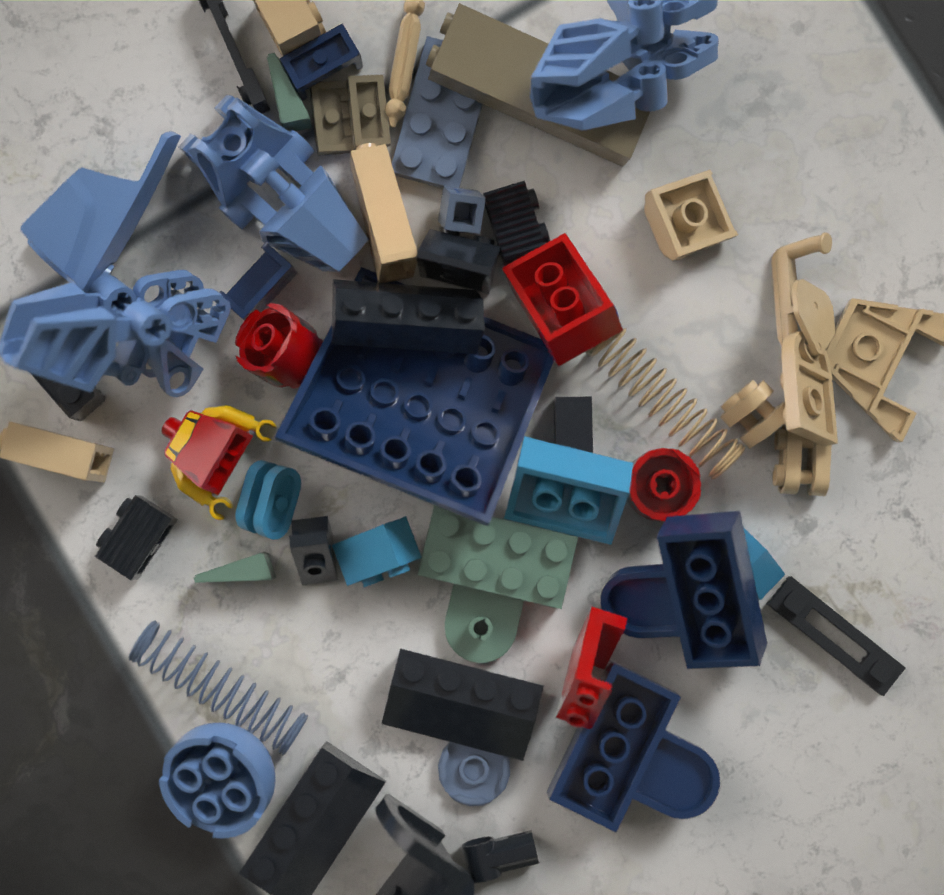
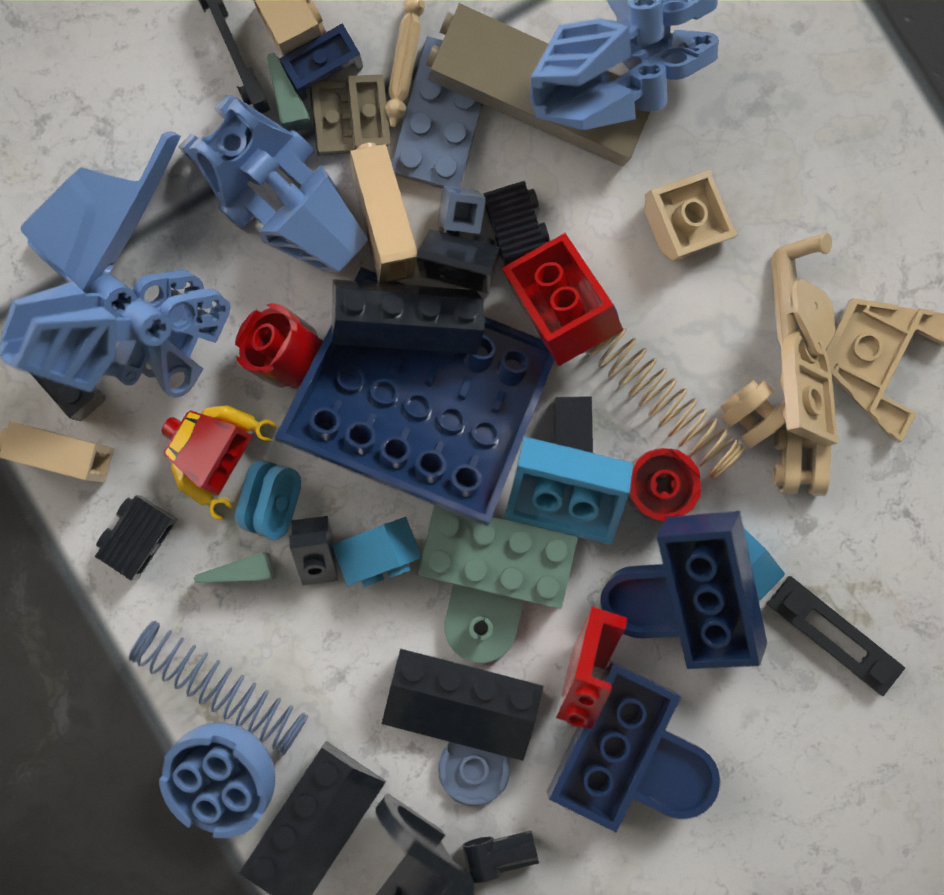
(260, 283): dark blue panel -> none

